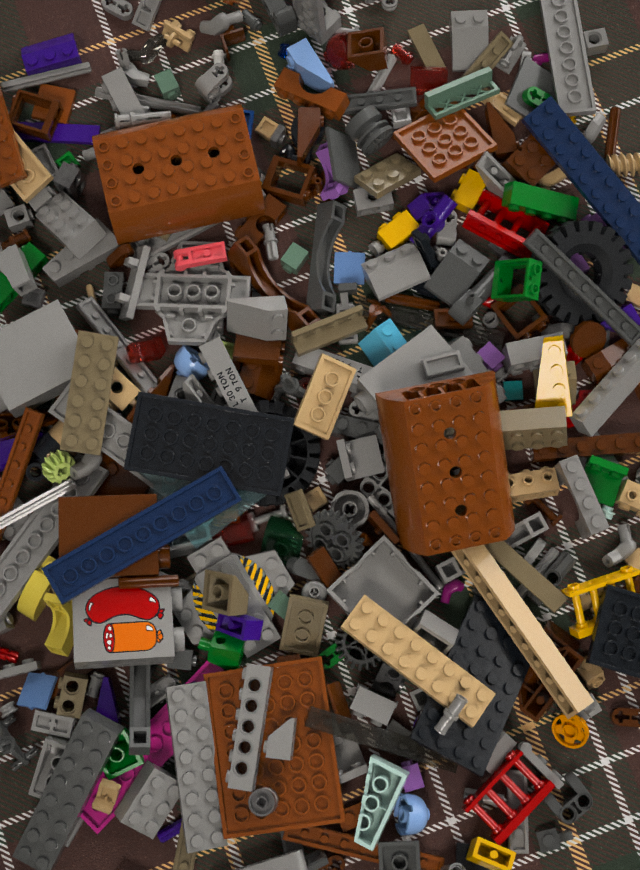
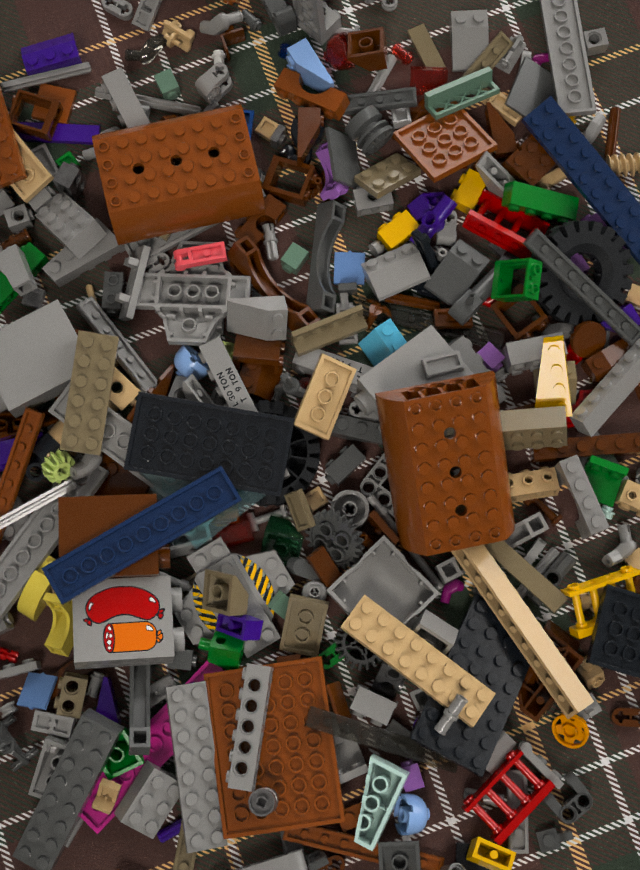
(117, 257): reddish brown beam -> none
(131, 117): light grey pin -> none
(133, 75): light grey arm -> none
(146, 350): clear red leg -> none
(148, 581): reddish brown axle -> none
(281, 742): light grey slope -> none
(360, 457): light grey bracket -> none
(490, 320): light grey hinge -> none
(513, 390): teal tile -> none
(538, 94): green beam -> none

